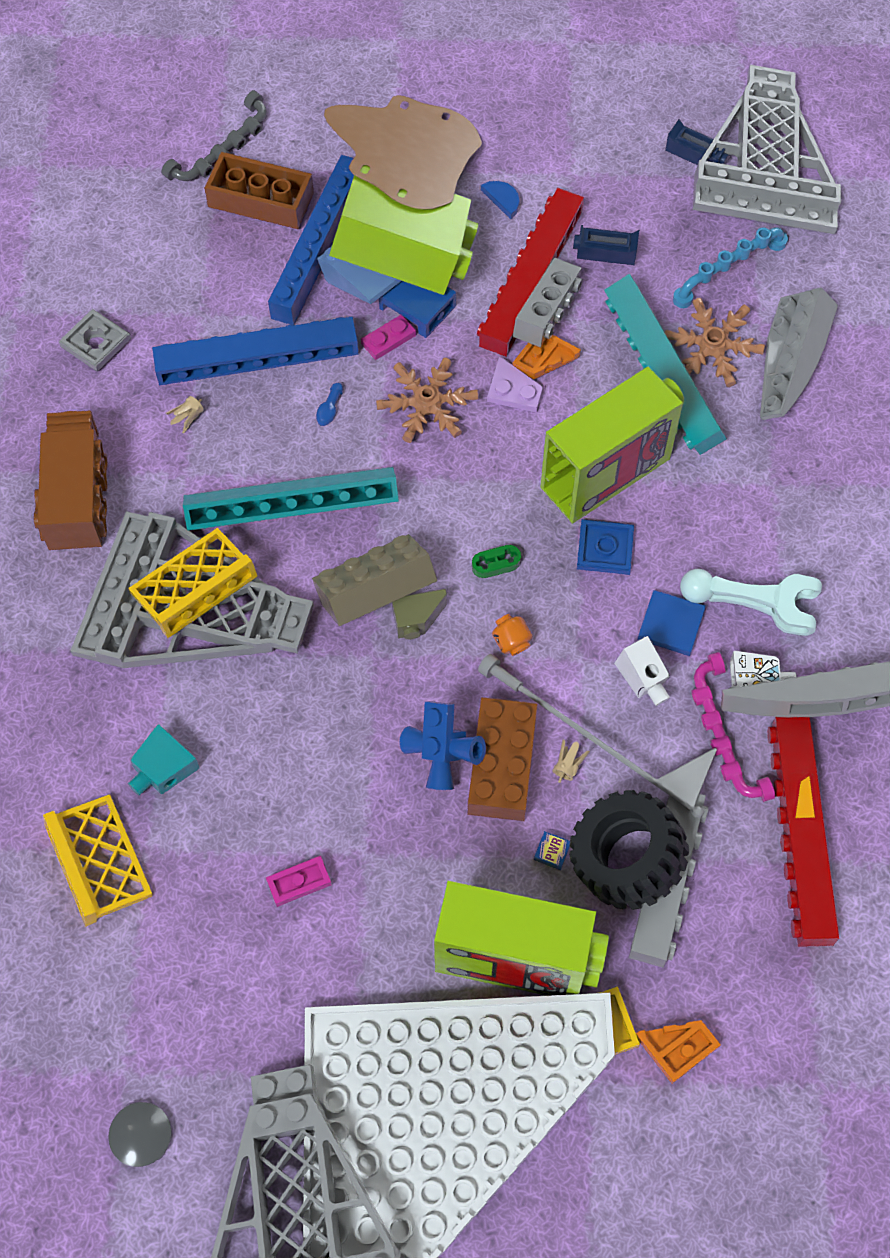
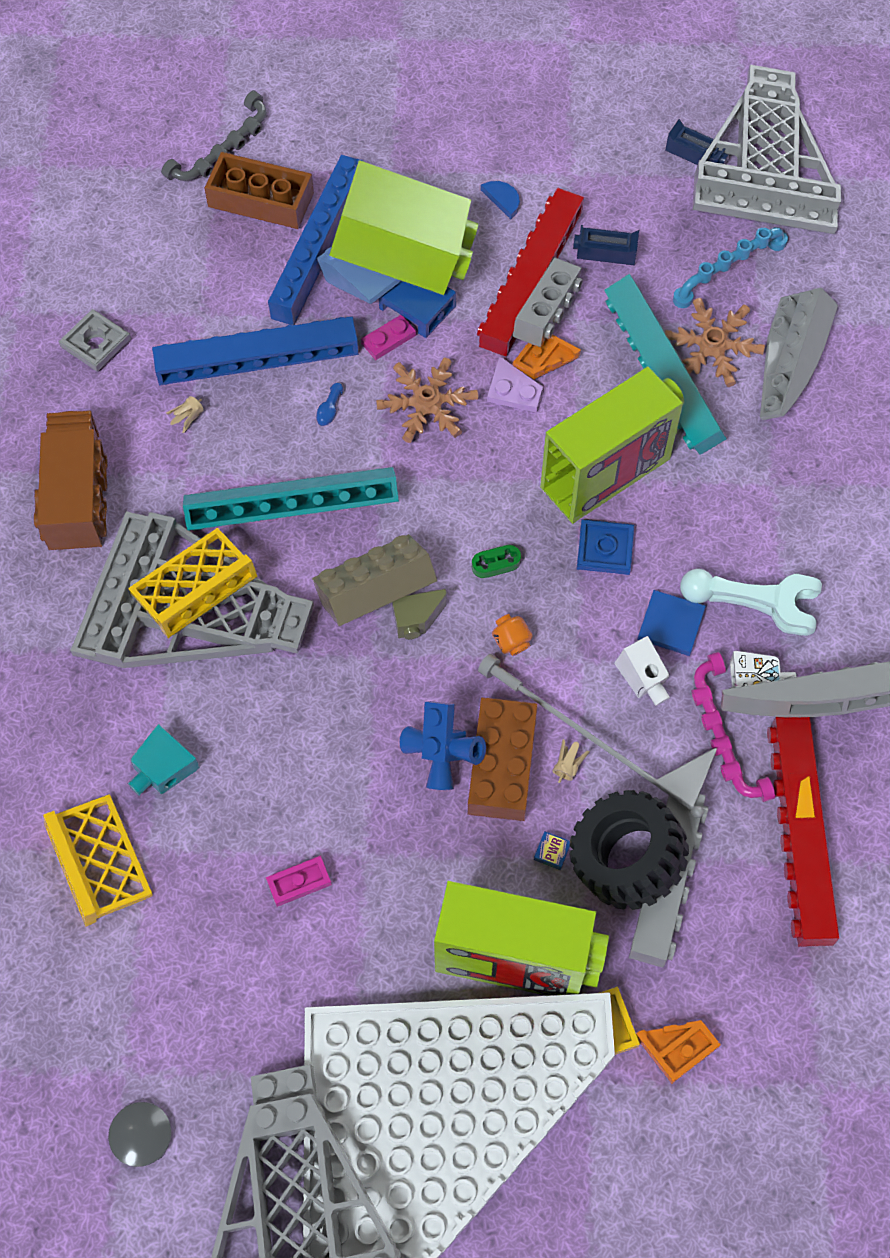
(407, 148): medium nougat piece -> none

